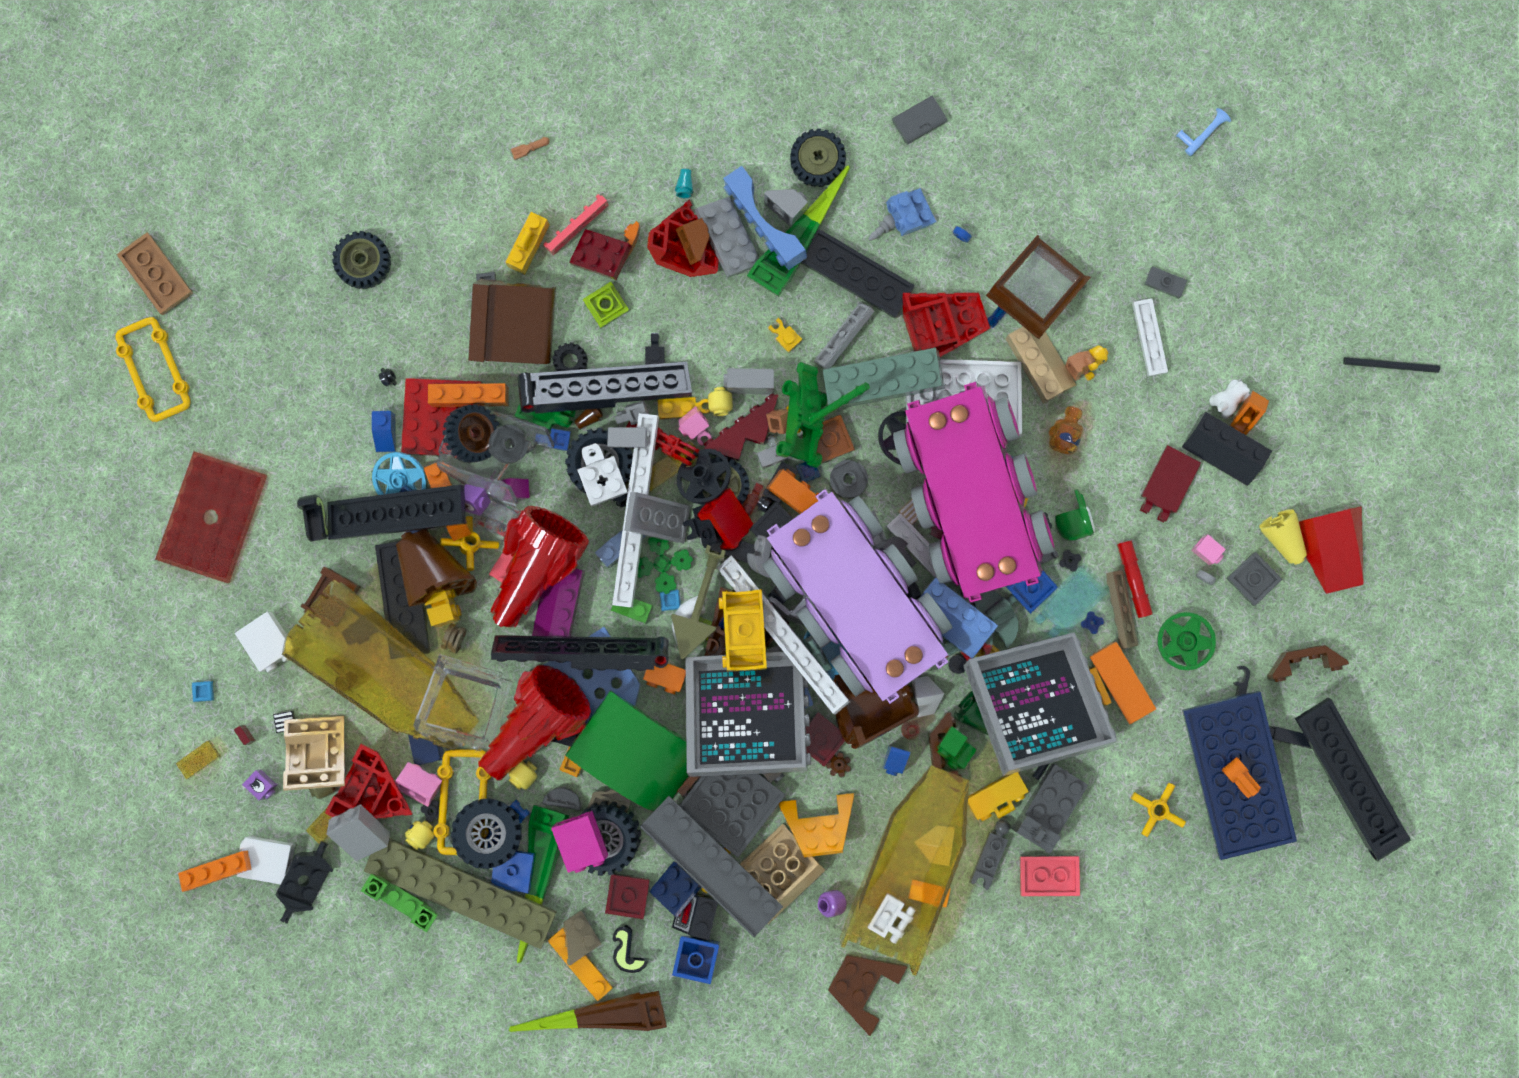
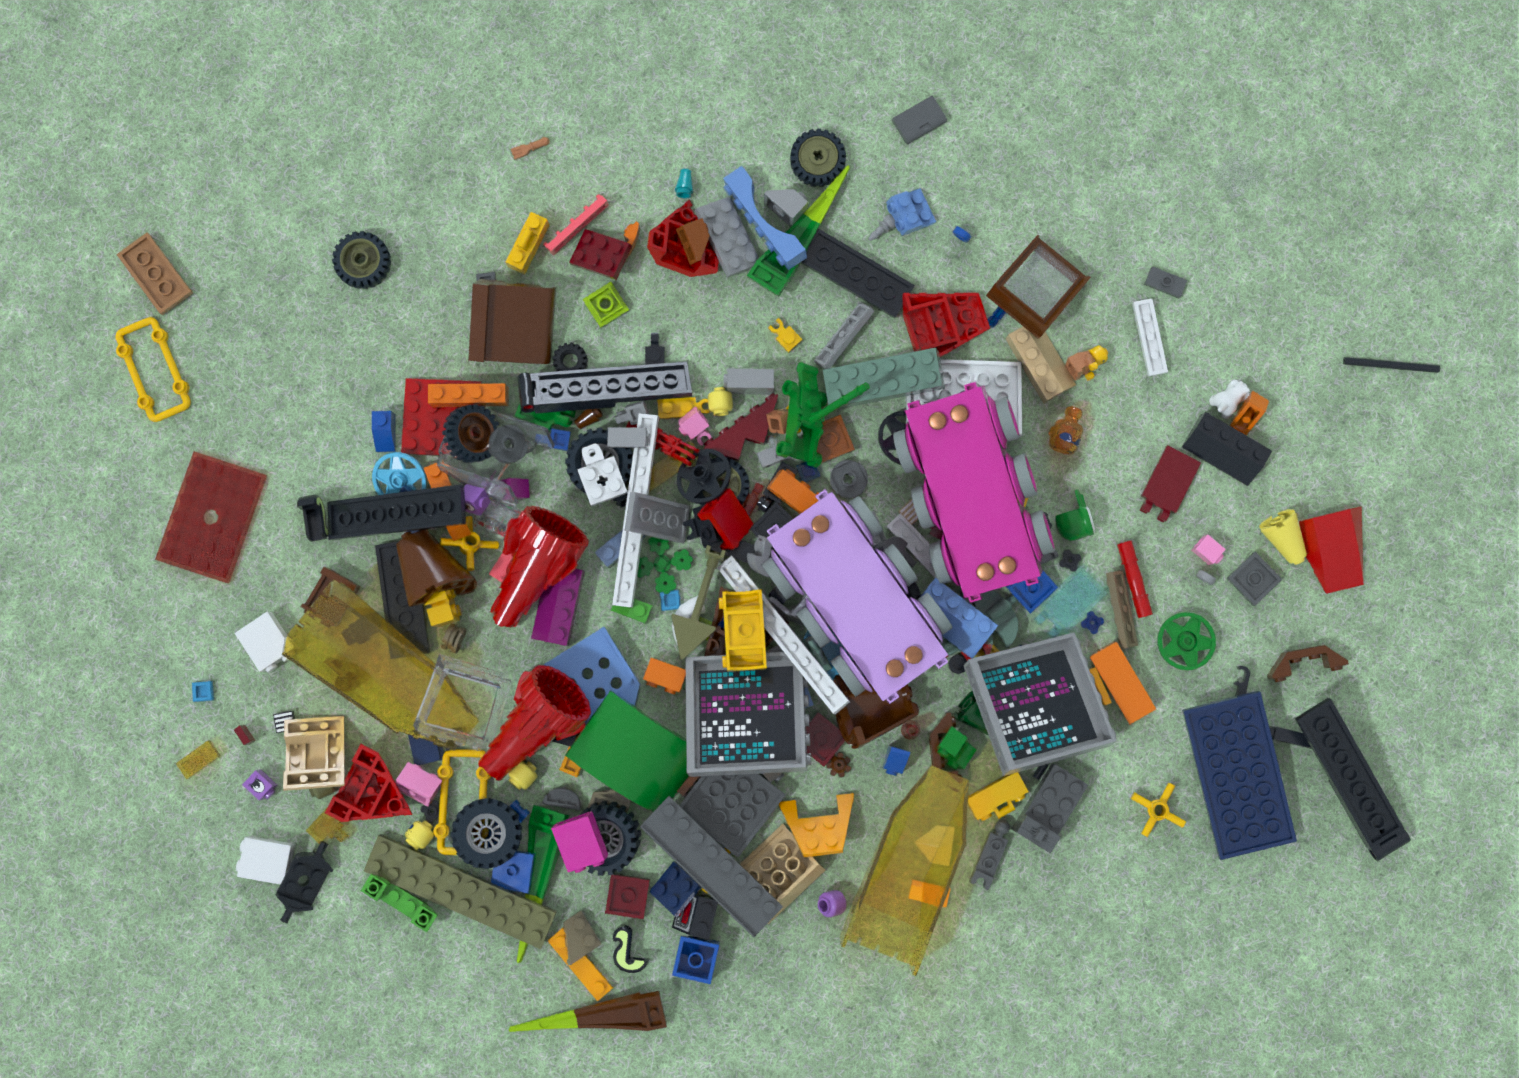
(214, 871): orange plate -> none
(358, 832): light grey brick -> none
(387, 377): black plate -> none
(584, 652): black hinge -> none
(856, 982): reddish brown wing -> none
(886, 915): white plate -> none
(926, 695): white slope -> none
(1049, 876): coral plate -> none
(1194, 145): light blue piece -> none
(1239, 775): orange piece -> none

